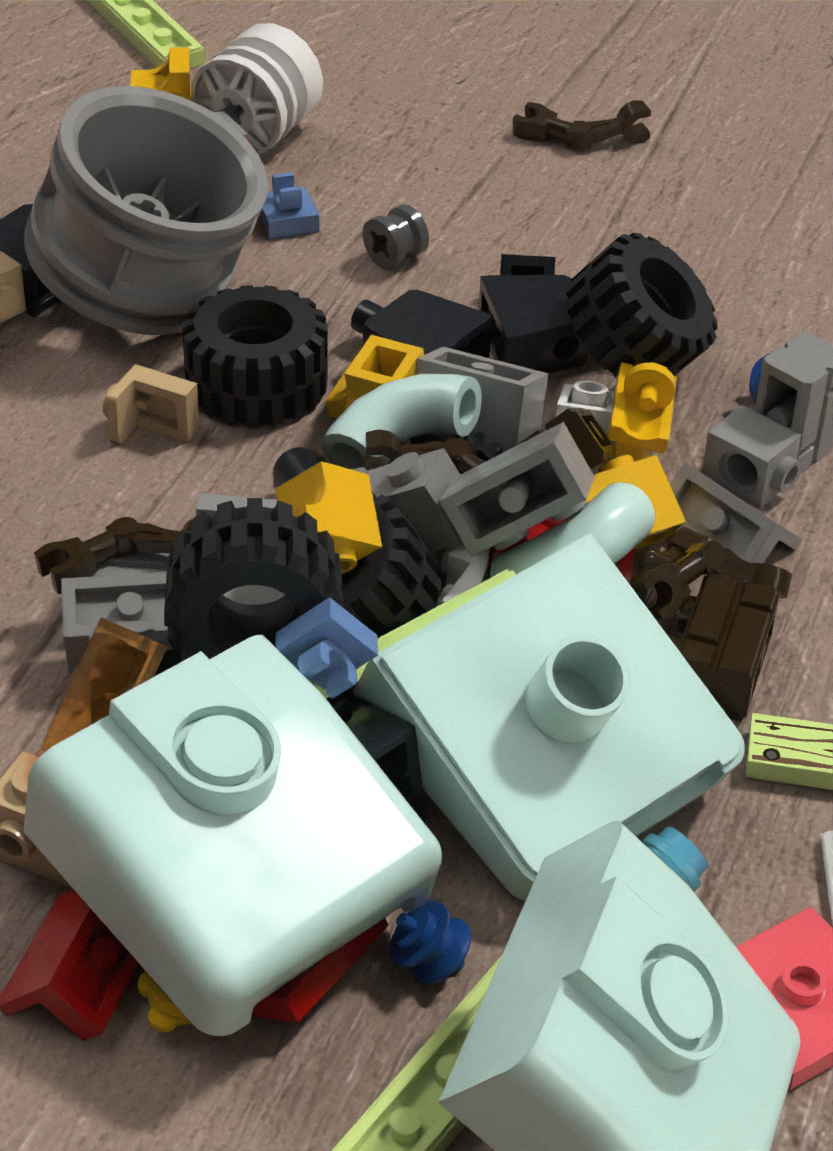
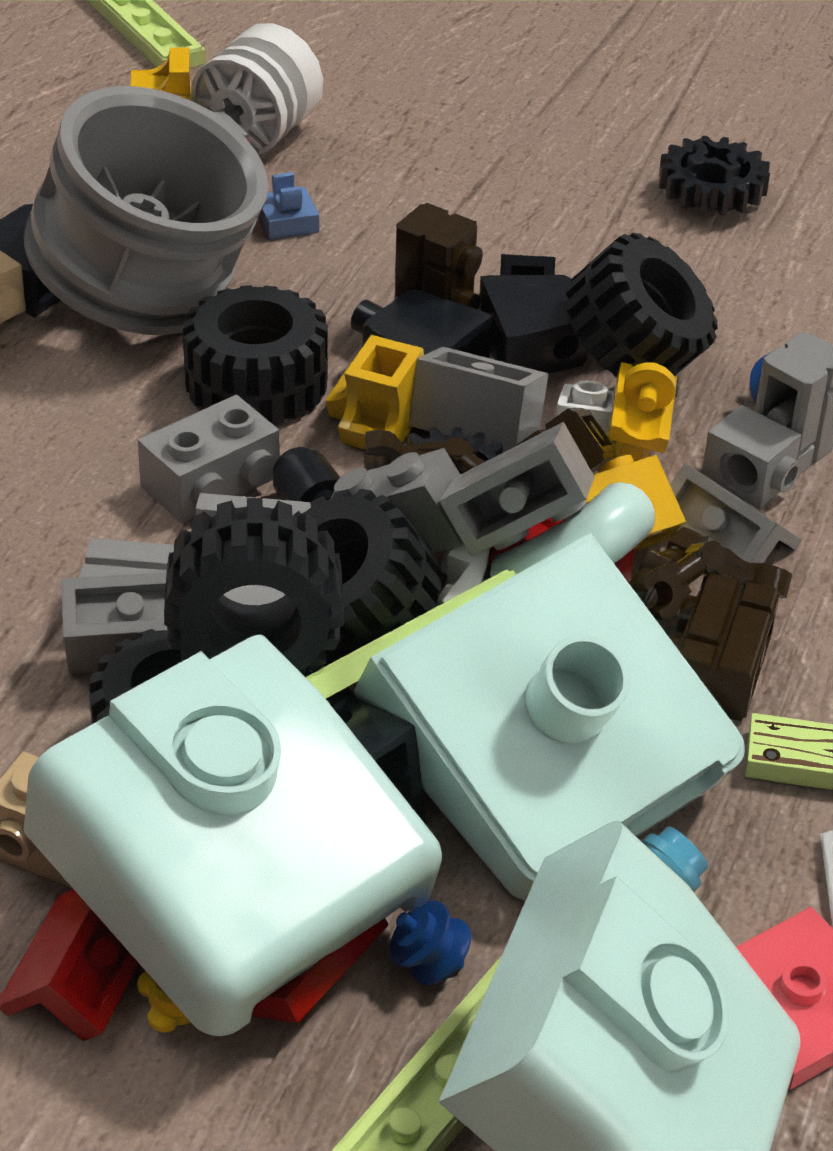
(107, 668): clear orange brick -> none
(122, 537): dark brown piece -> none
(153, 403): tan bracket -> none
(209, 452): none -> light grey brick
(328, 646): medium blue tile -> none
(341, 505): yellow brick -> none
(395, 236): dark grey wheel -> none
(408, 410): light aqua cylinder -> none
(437, 255): none -> dark brown brick
(544, 123): dark brown piece -> none
(714, 175): none -> black gear

